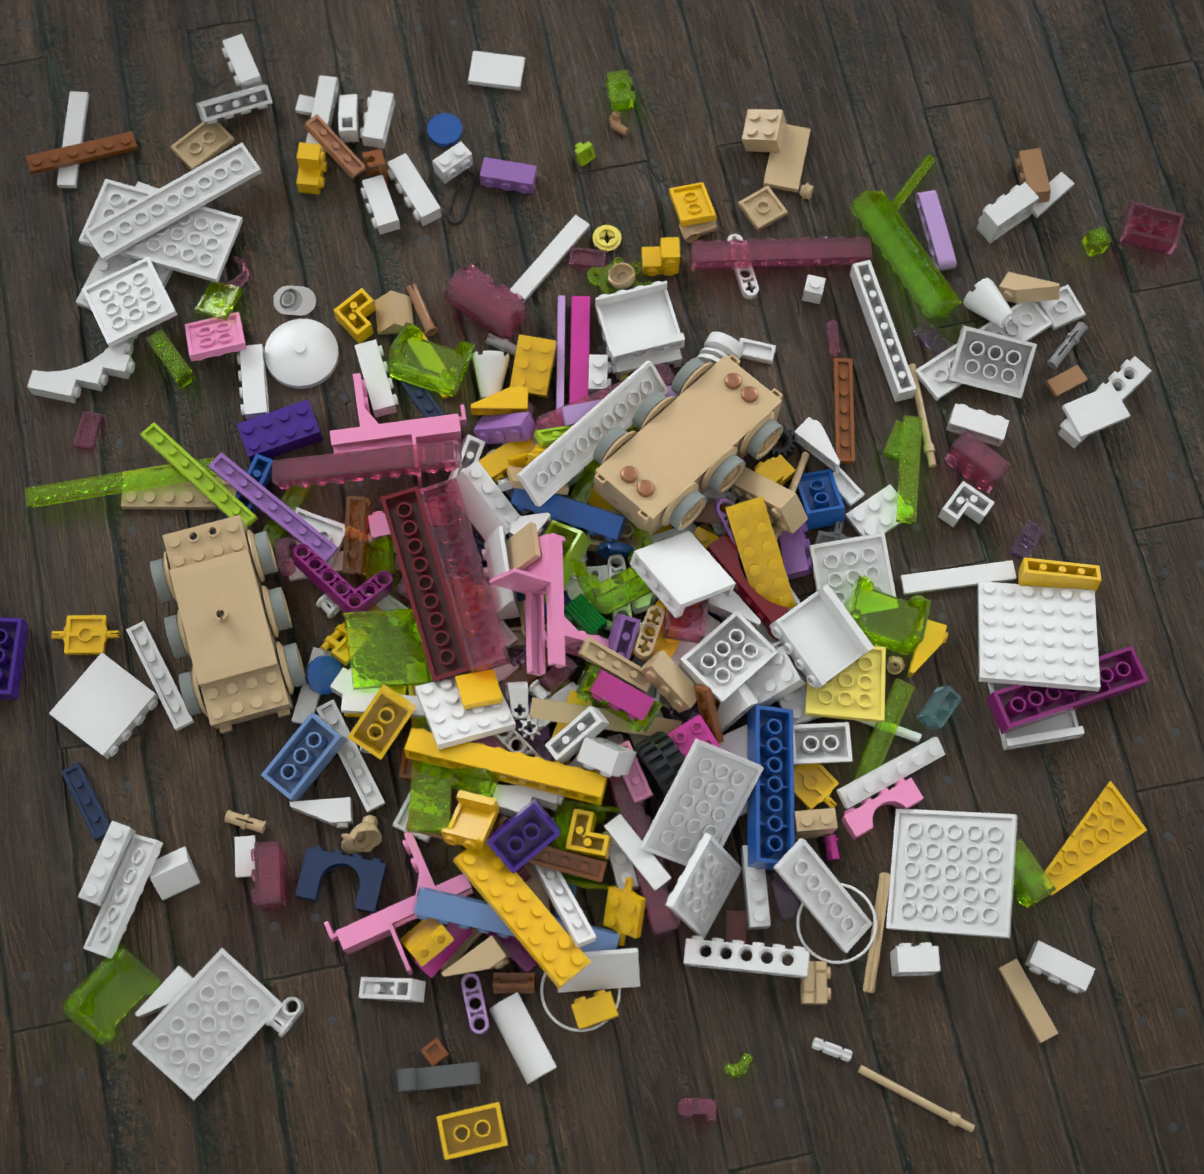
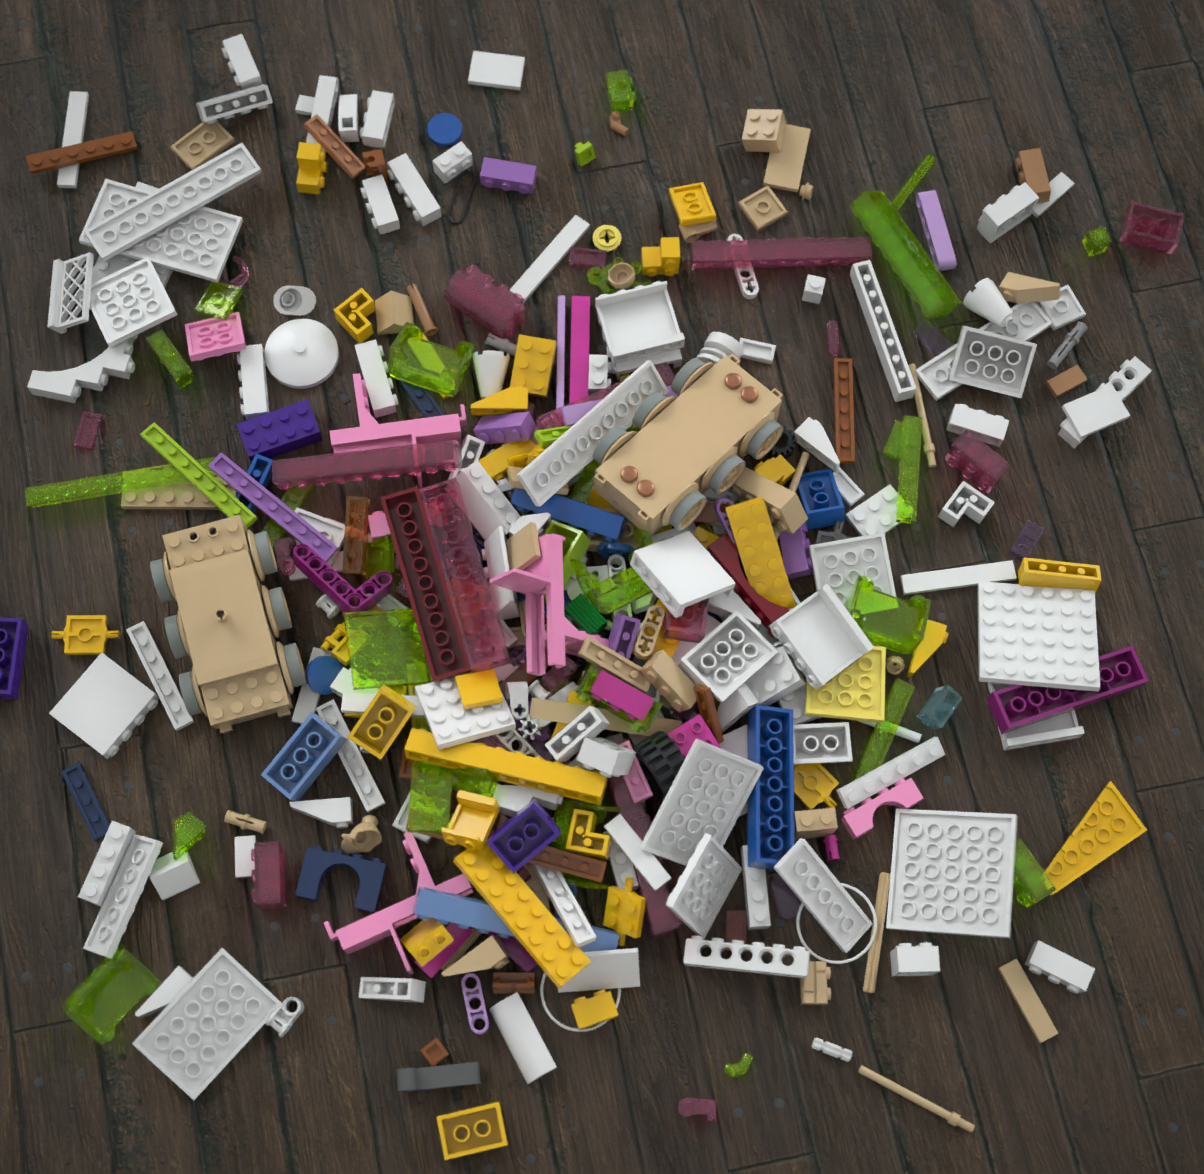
(62, 291): none -> white fence
(186, 834): none -> clear neon green slope

